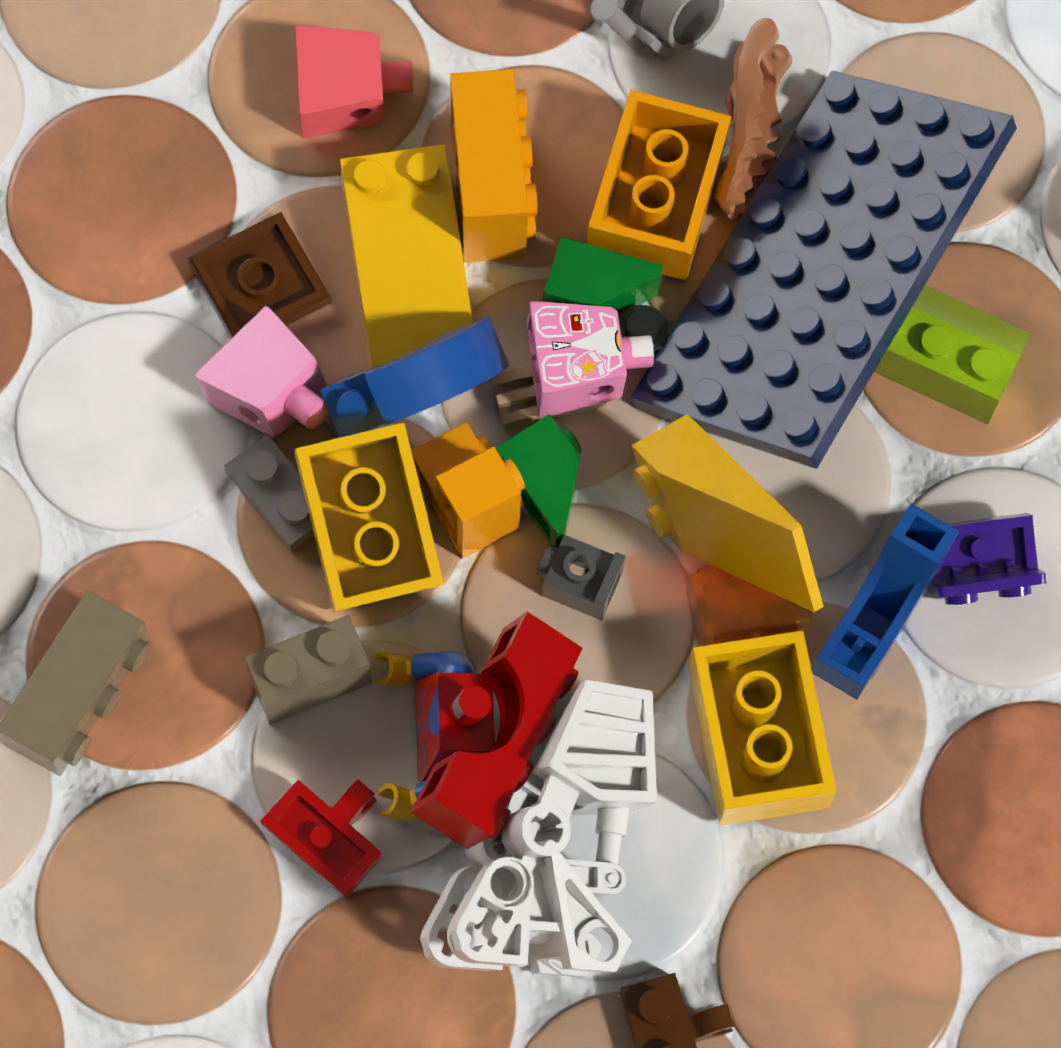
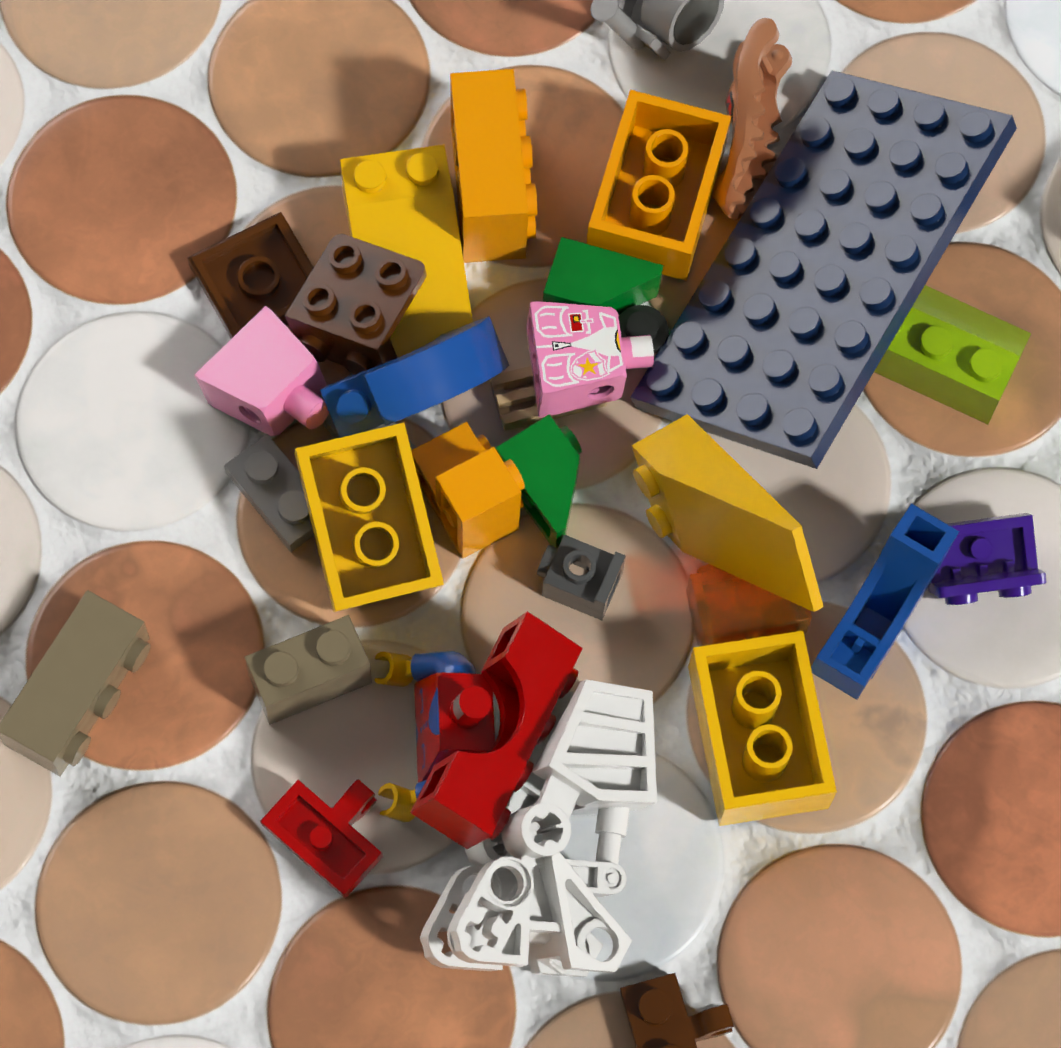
(344, 79): coral torso -> none
(354, 303): none -> reddish brown bracket

